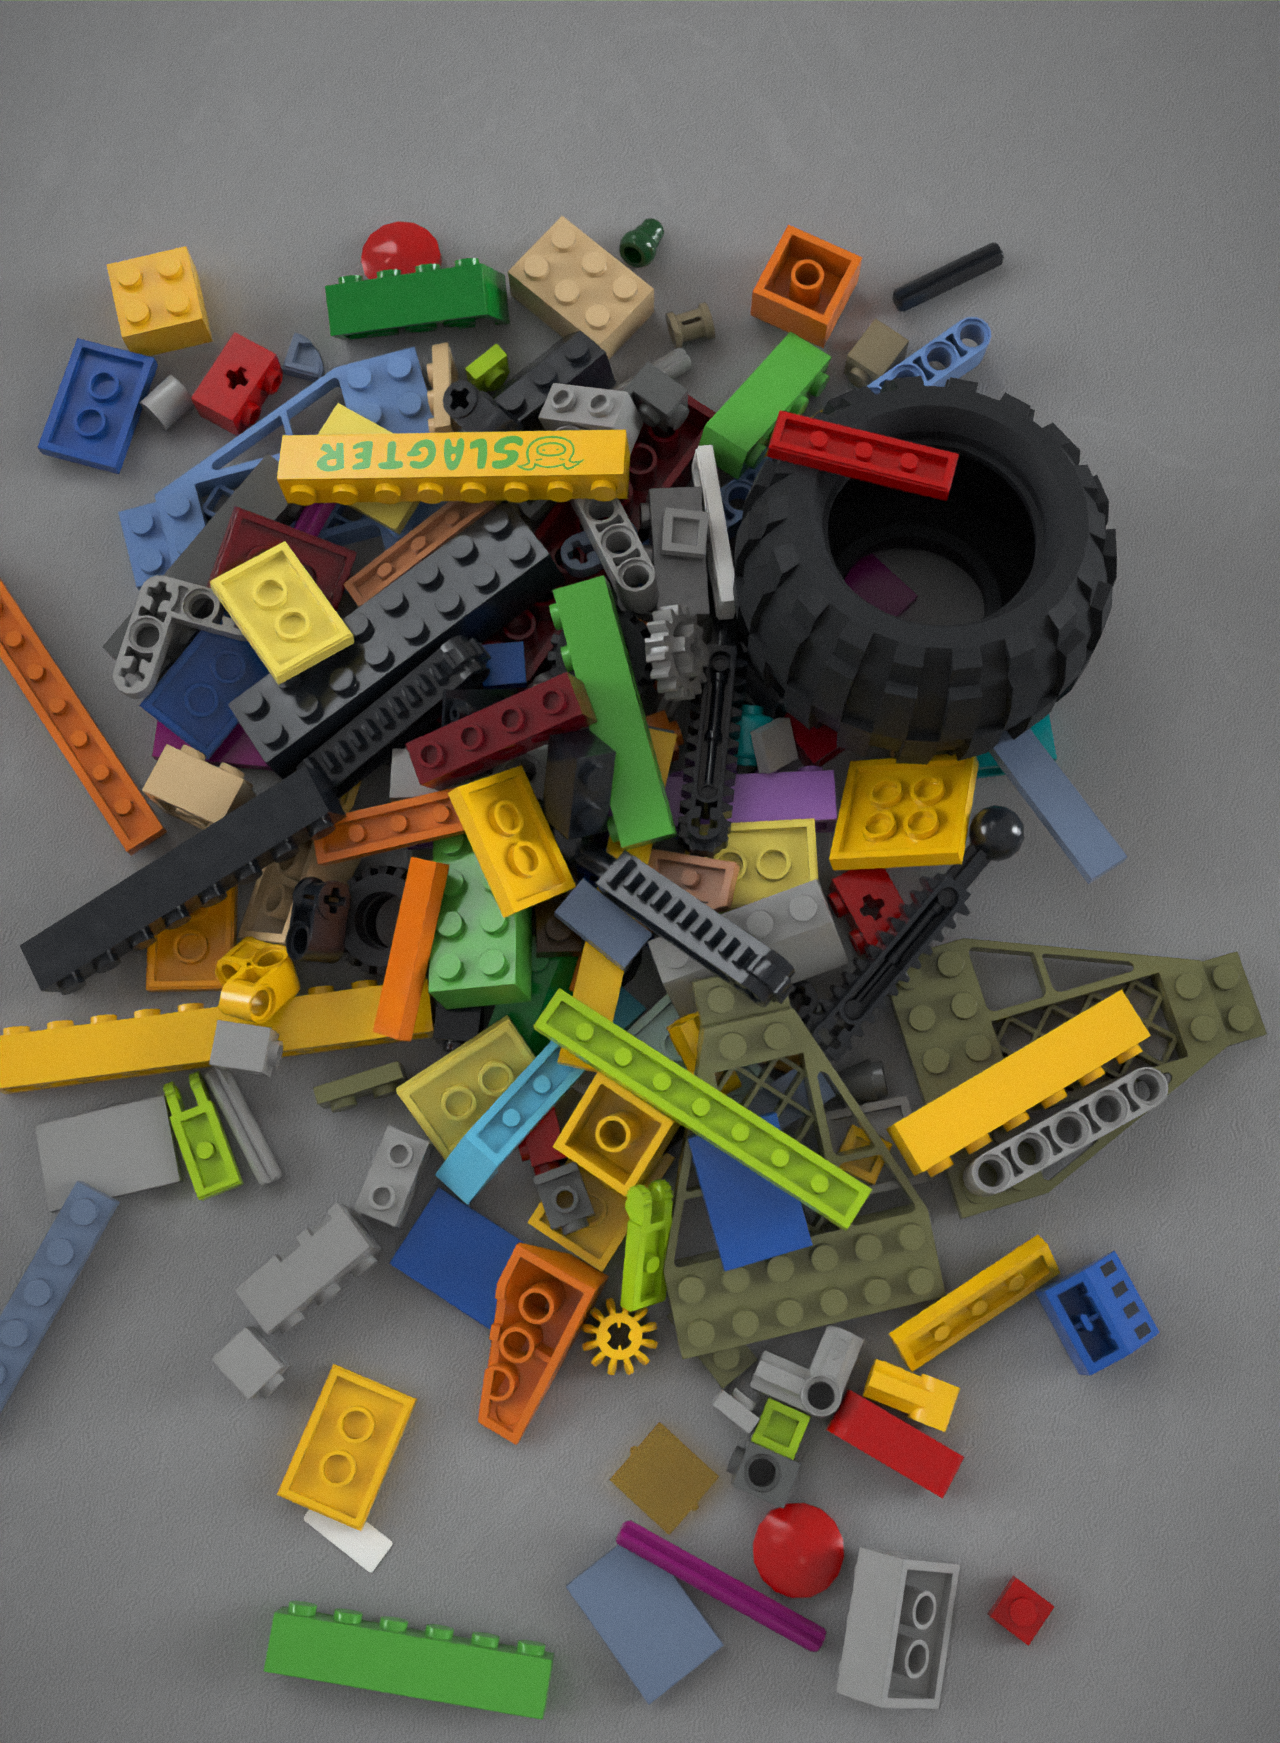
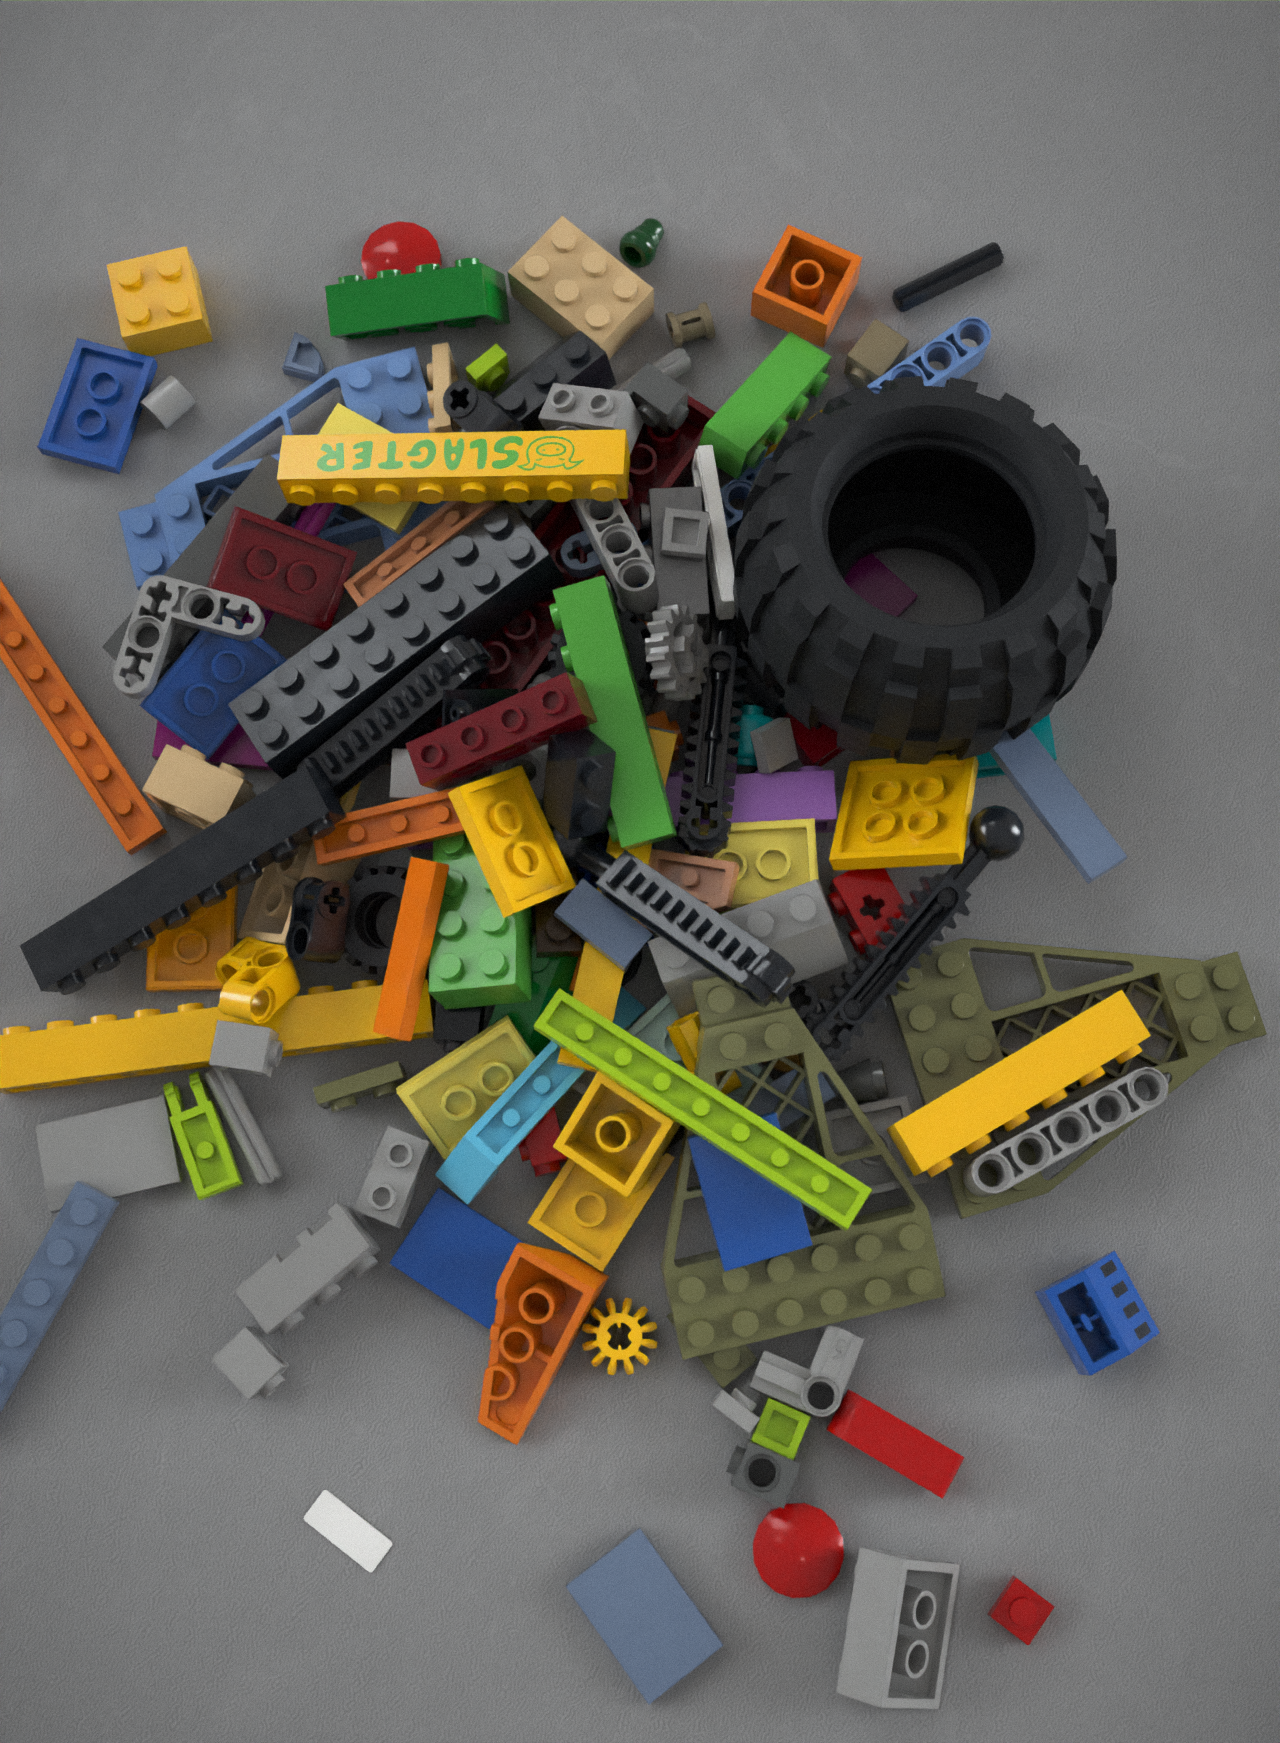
(238, 385): red brick -> none
(282, 612): light yellow tile -> none
(347, 1447): yellow tile -> none
(409, 1660): bright green brick -> none
(506, 666): blue tile -> none
(551, 1185): dark grey brick -> none
(646, 1244): lime hinge -> none
(664, 1478): clear yellow piece -> none
(721, 1586): magenta axle -> none
(863, 455): red tile -> none
(867, 1168): yellow tile -> none
(920, 1397): yellow piece -> none
(974, 1303): yellow plate -> none

